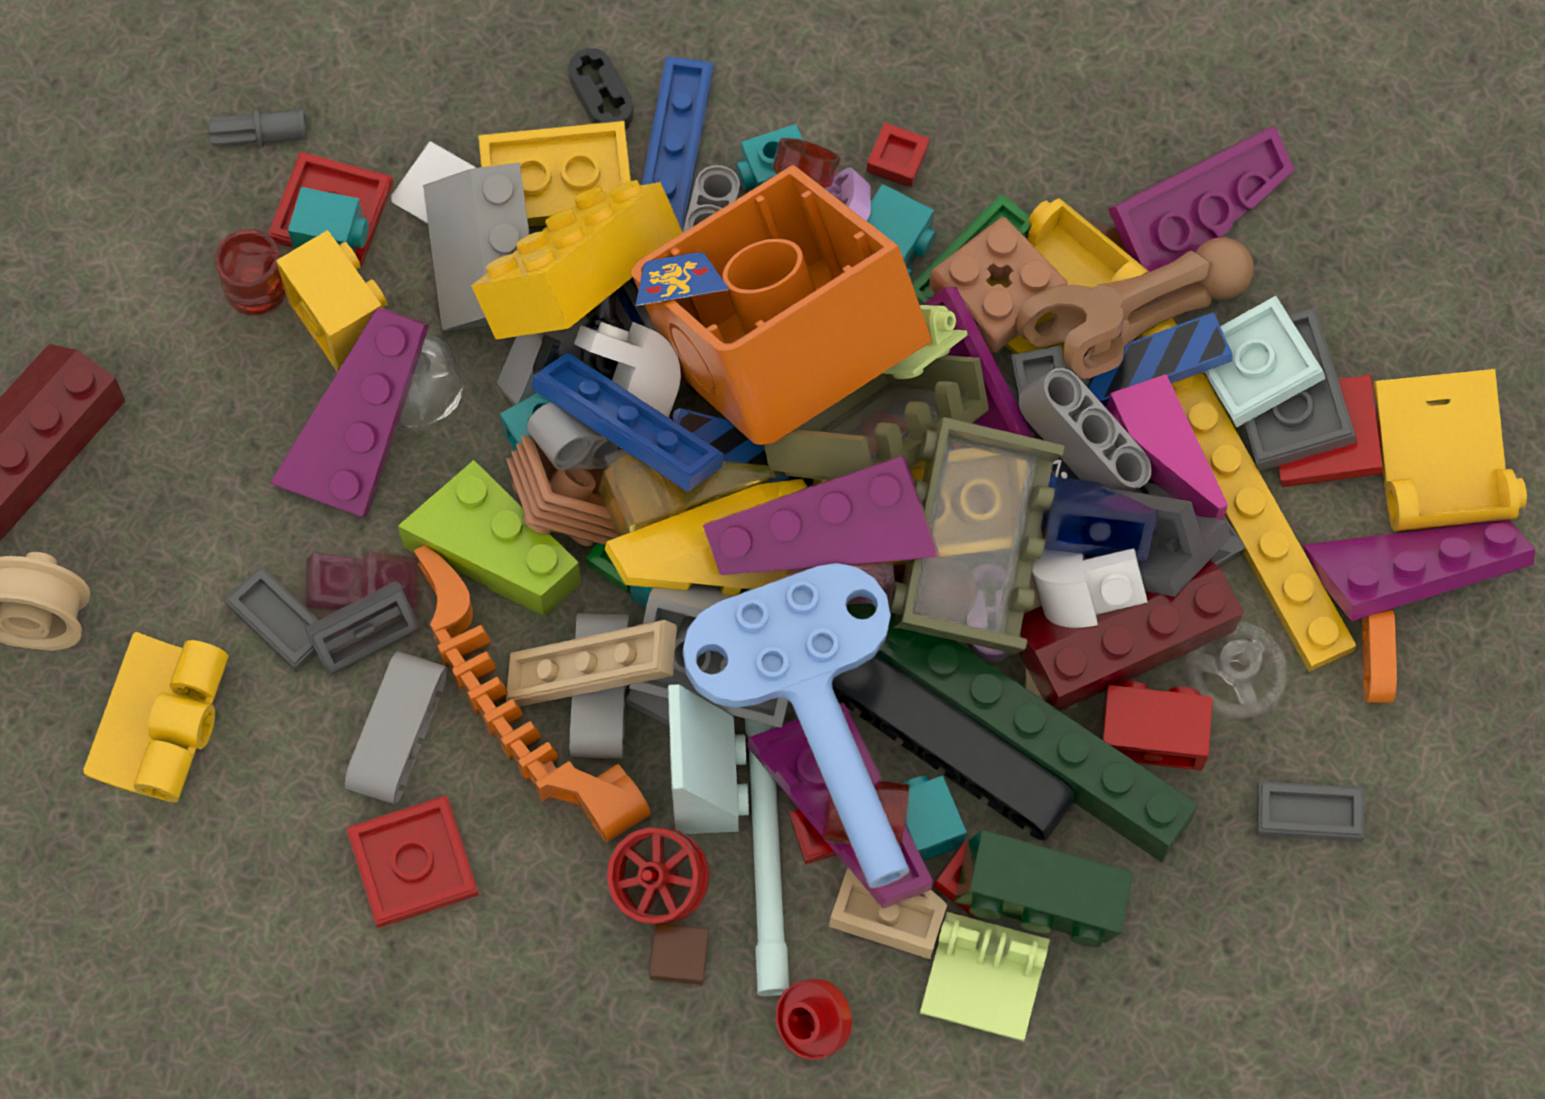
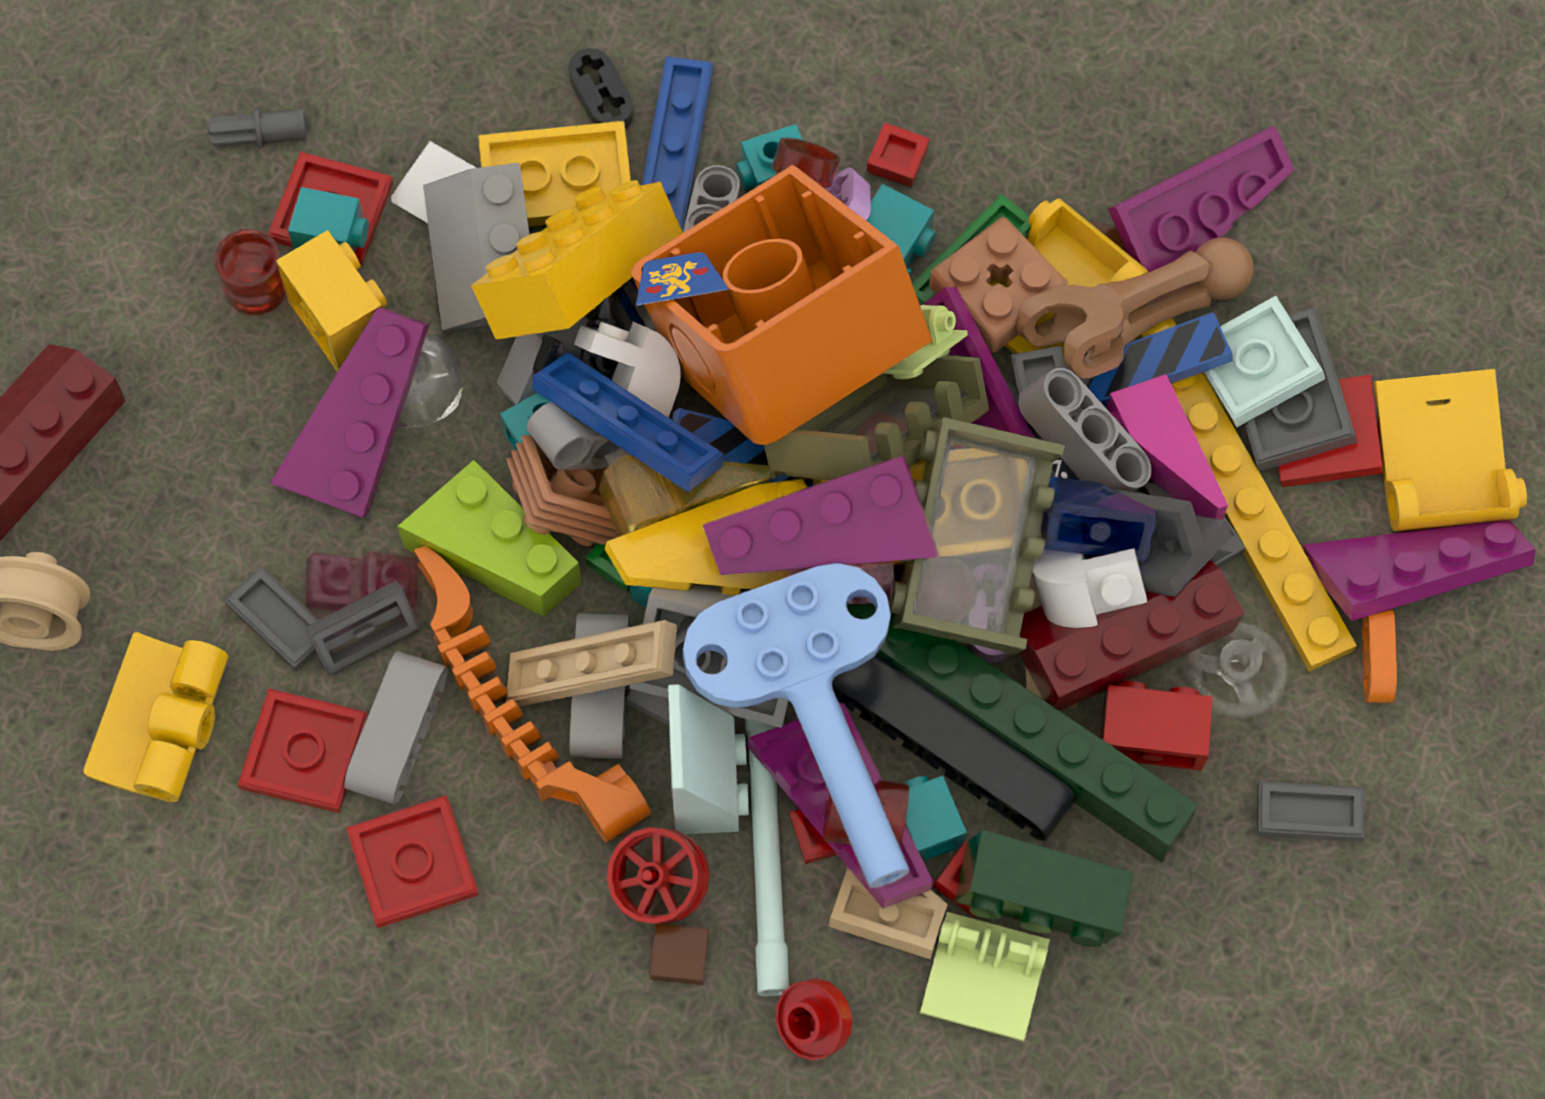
(302, 750): none -> red tile

